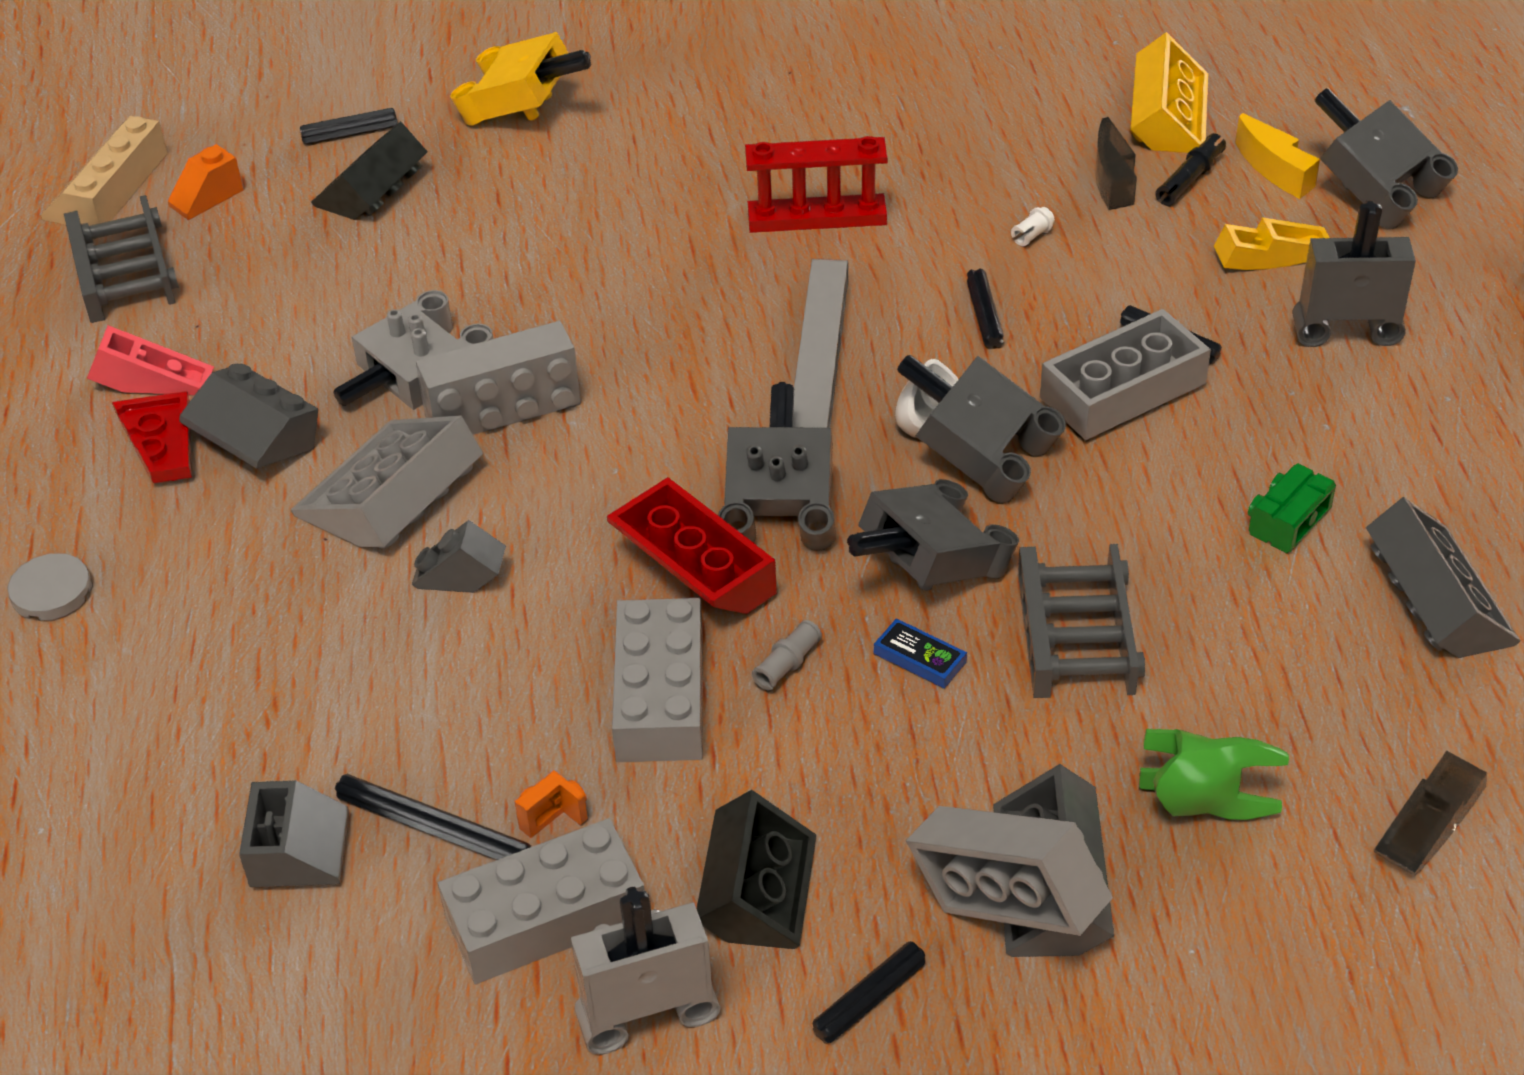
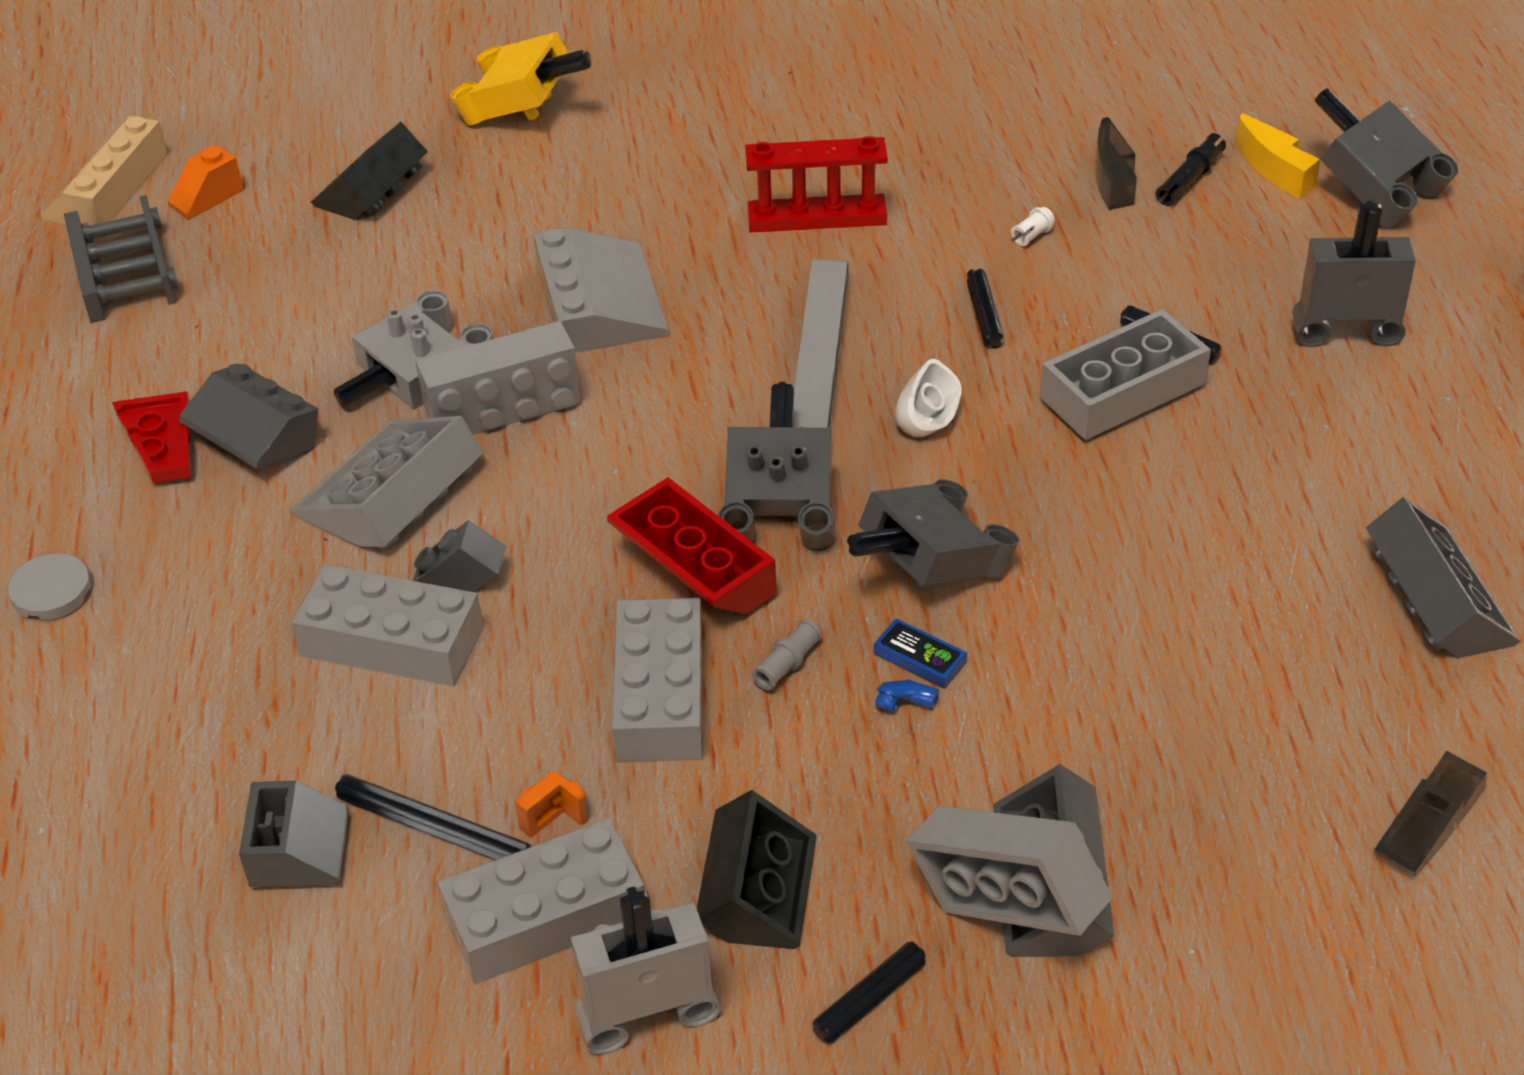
(145, 367): coral slope -> none
(348, 126): black axle -> none
(388, 625): none -> light grey brick
(598, 288): none -> light grey slope
(908, 691): none -> blue arm
(979, 421): dark grey piece -> none
(1043, 636): dark grey fence -> none
(1169, 98): yellow slope -> none
(1208, 774): bright green piece -> none
(1268, 246): yellow slope -> none
(1291, 507): green brick -> none

